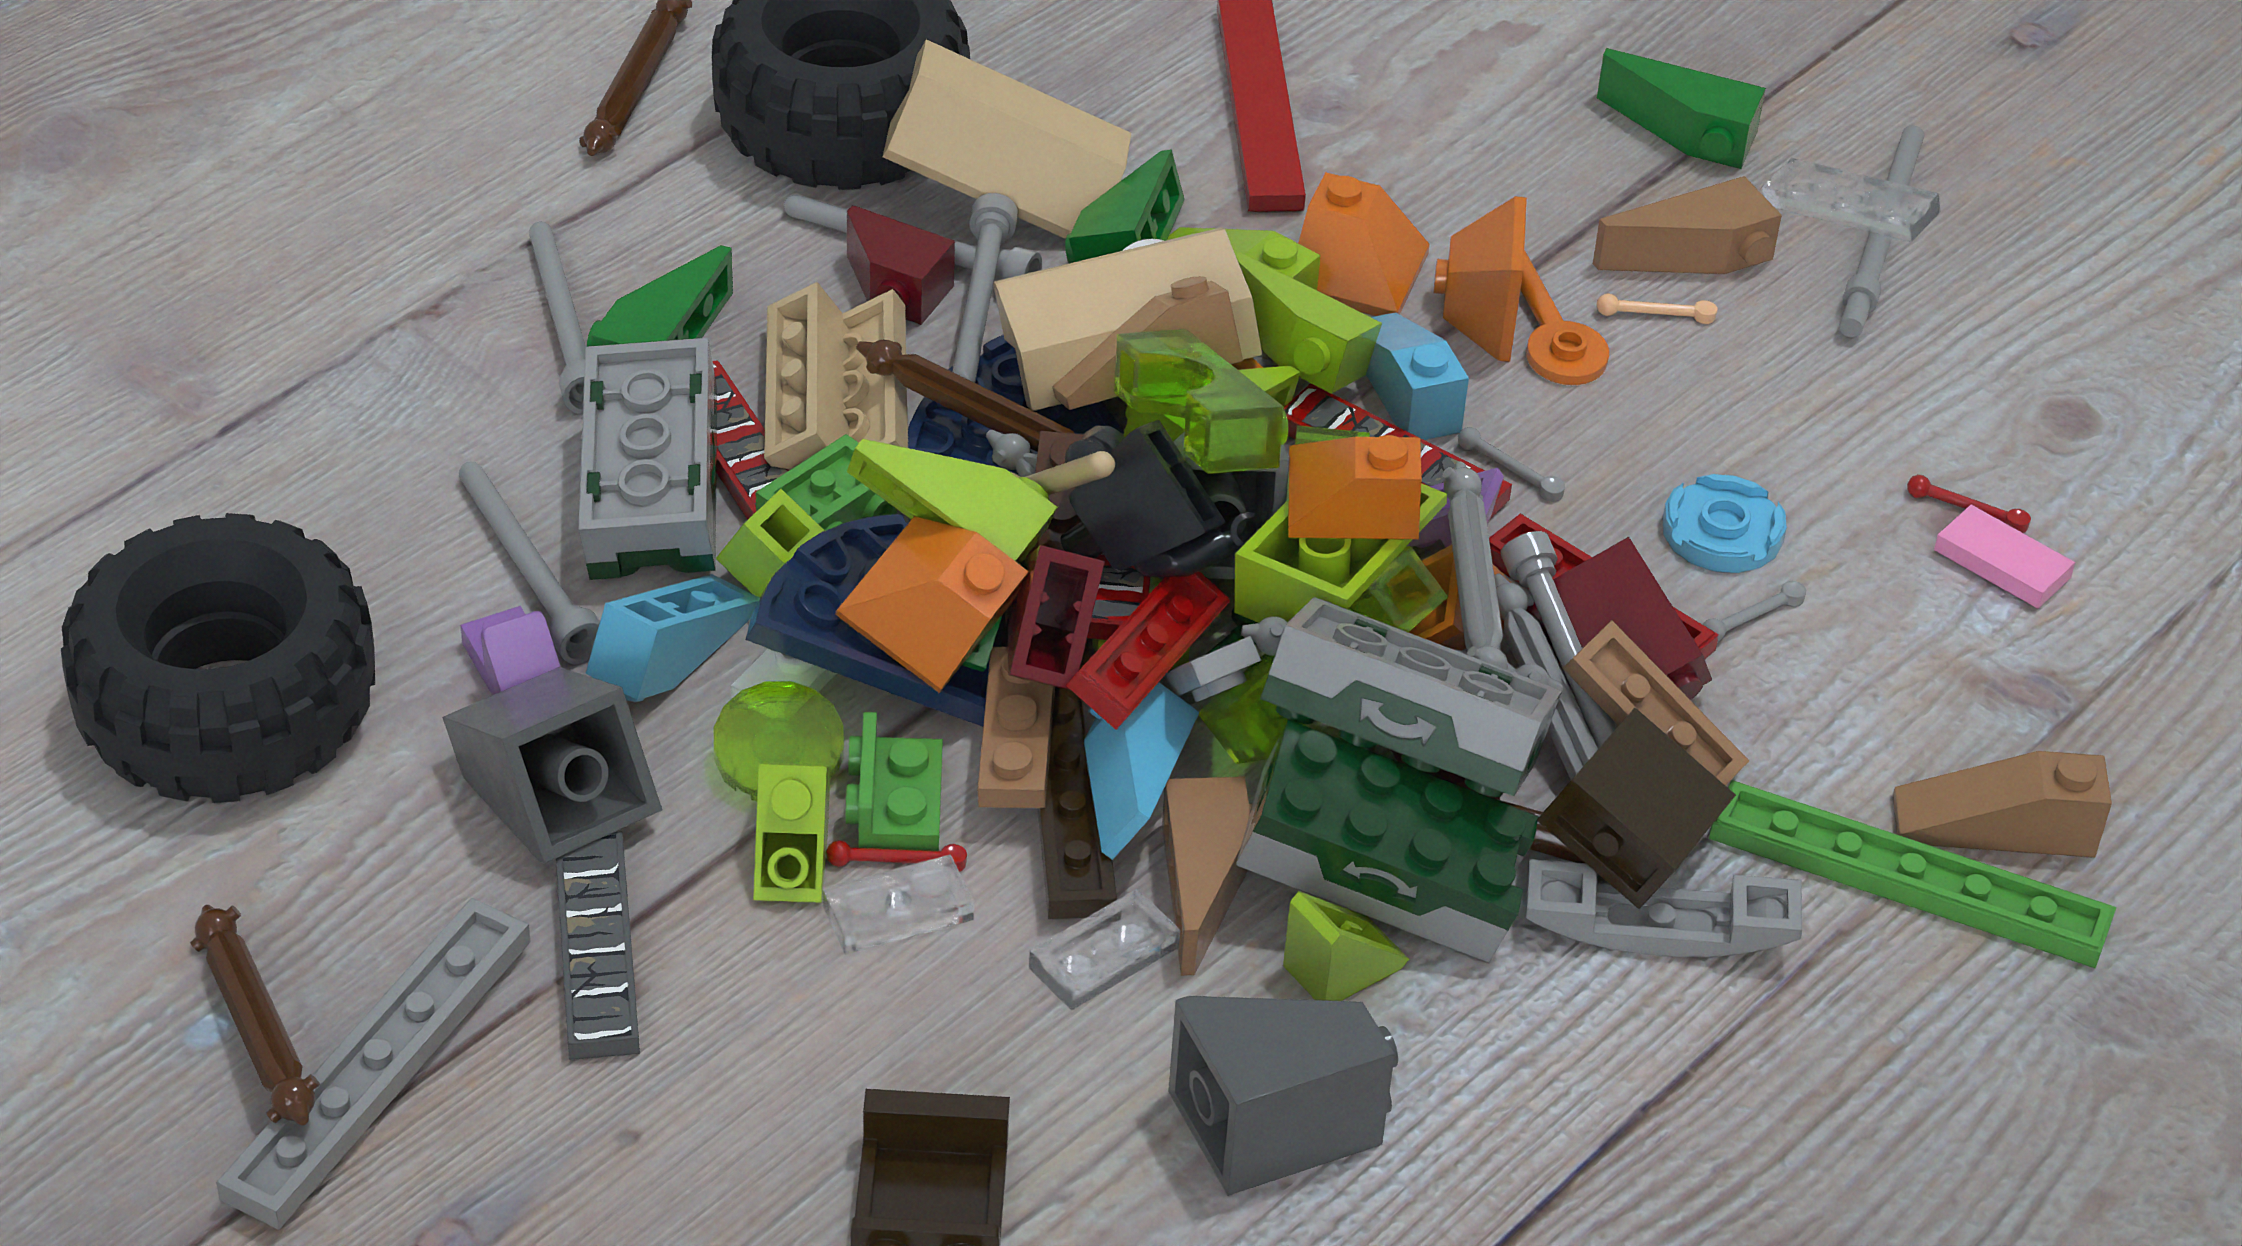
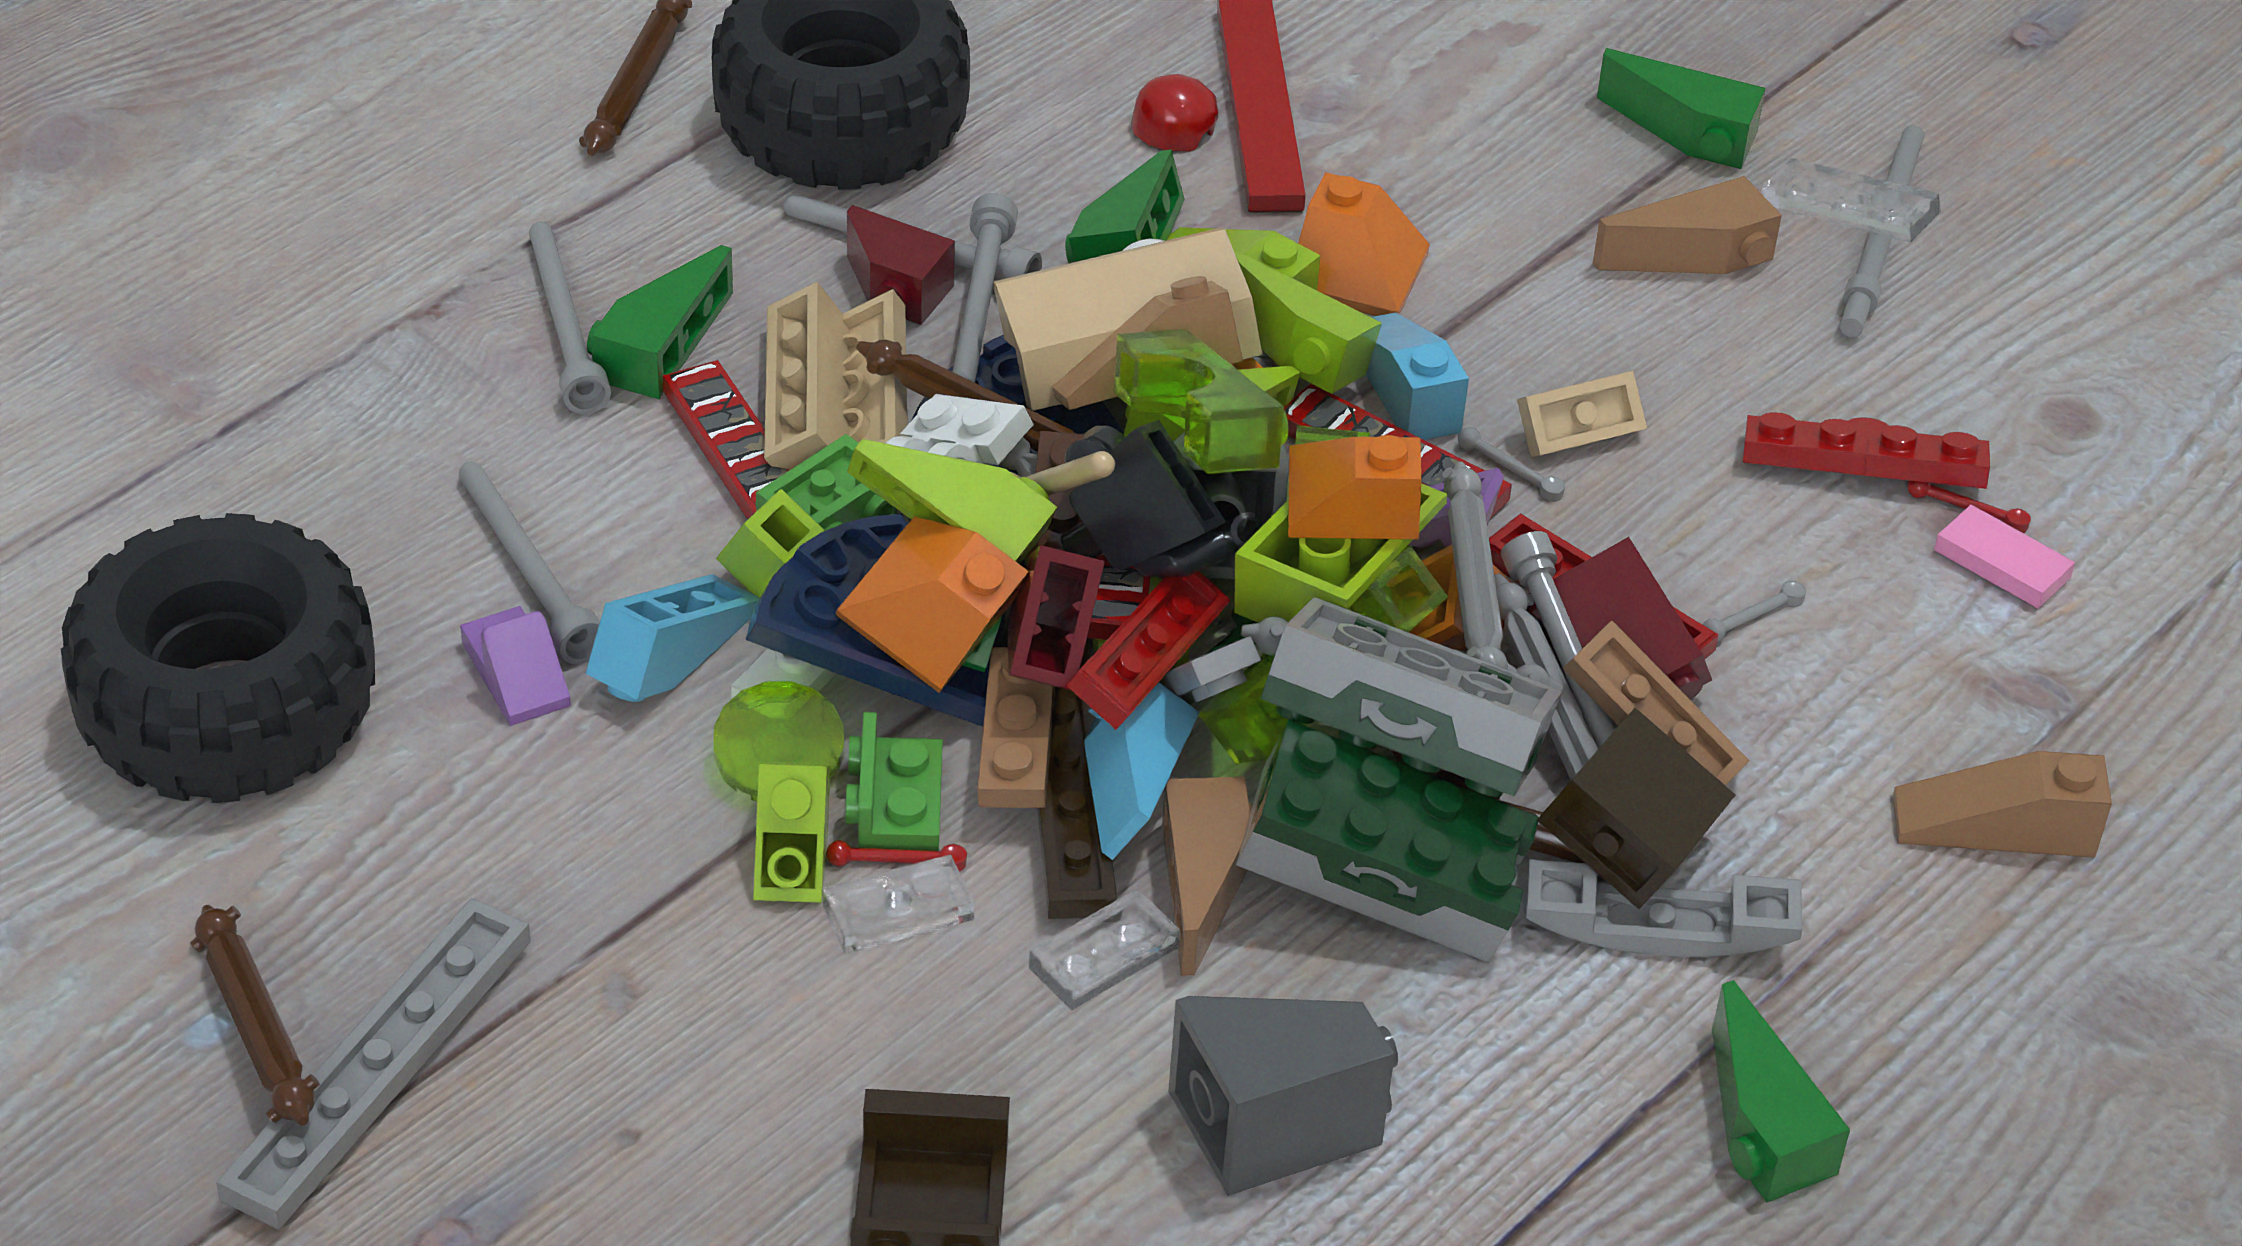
(555, 760): dark grey slope -> none
(597, 950): tile -> none
(648, 458): light grey piece -> none
(966, 429): none -> white plate
(1004, 139): tan slope -> none
(1174, 112): none -> red hair
(1336, 949): lime slope -> none
(1485, 277): orange slope -> none
(1559, 348): orange piece -> none
(1581, 413): none -> tan plate
(1702, 312): light nougat hinge -> none
(1724, 524): medium azure tile -> none
(1774, 1115): none -> green slope
(1867, 449): none -> red hinge
(1914, 874): bright green tile -> none

